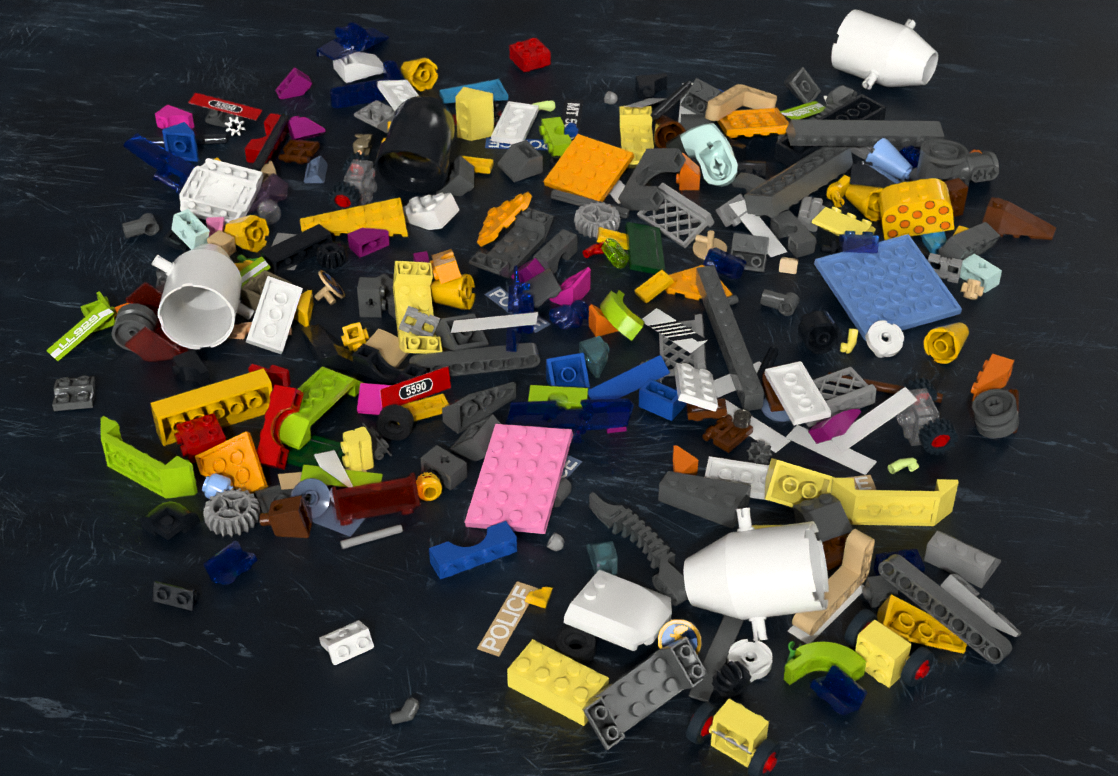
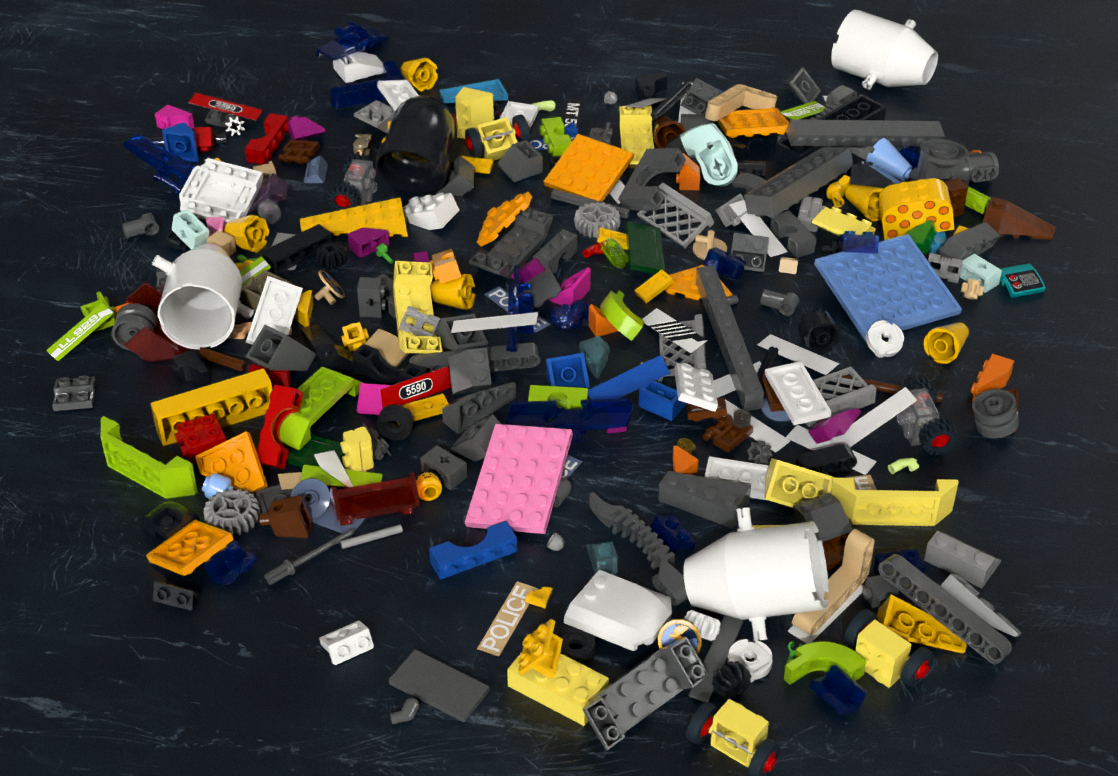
(189, 547): none -> light orange plate
(204, 139): none -> red brick
(221, 359): none -> reddish brown axle
(270, 142): black axle -> none
(279, 351): none -> dark grey slope
(287, 567): none -> dark grey piece
(294, 85): magenta slope -> none
(381, 251): none -> bright green hand
(439, 685): none -> dark grey tile
(470, 371): none -> dark grey slope
(496, 137): none -> brick
(530, 54): red brick -> none
(541, 651): none -> yellow bracket
(602, 135): none -> dark grey bracket
(672, 533): none -> clear blue bracket
(686, 444): none -> clear yellow plate
(706, 625): none -> white gear
(798, 354): none -> white sticker
(828, 459): none -> black beam
(851, 342): light yellow arm -> none
(923, 235): none -> green slope
(977, 200): none -> lime bracket
(1021, 280): none -> slope

